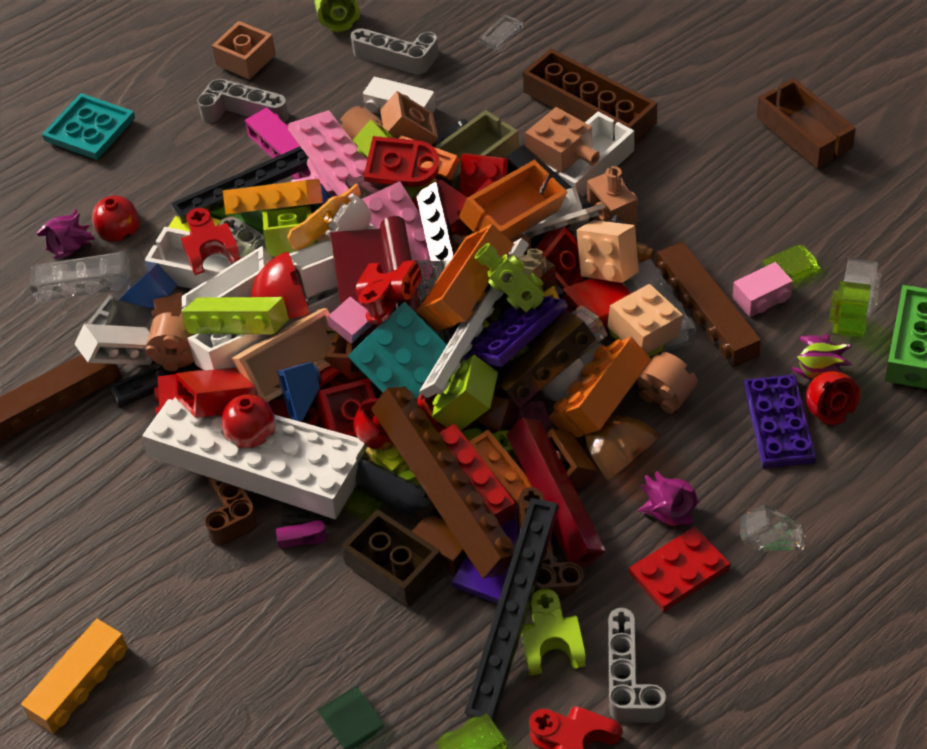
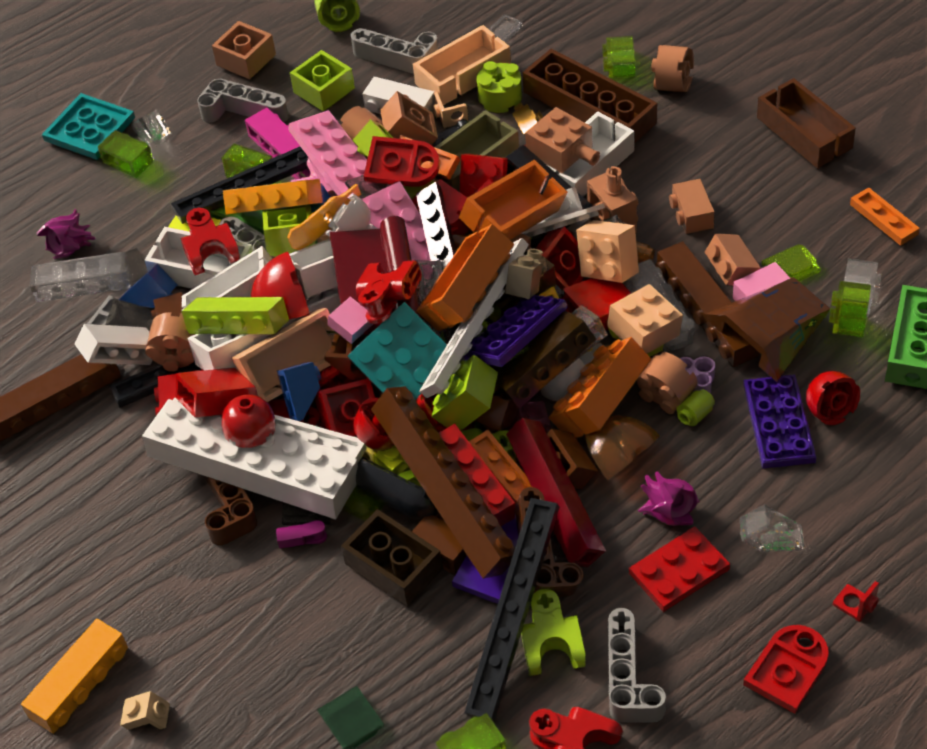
(115, 218): red cylinder -> none
(125, 153): none -> clear neon green brick
(144, 710): none -> tan bracket
(151, 128): none -> clear slope
(241, 158): none -> clear neon green brick
(322, 80): none -> lime brick
(445, 114): none -> light nougat bracket
(456, 65): none -> light nougat piece
(499, 86): none -> lime brick
(518, 282): lime brick -> none
(525, 117): none -> pearl gold piece
(620, 56): none -> clear neon green brick
(673, 68): none -> nougat brick
(692, 206): none -> nougat brick
(695, 407): none -> lime brick
(704, 378): none -> lavender piece
(731, 257): none -> nougat brick
(773, 322): none -> reddish brown wedge
(787, 669): none -> red plate
(820, 356): hair -> none
(867, 603): none -> red bracket
(884, 216): none -> orange plate

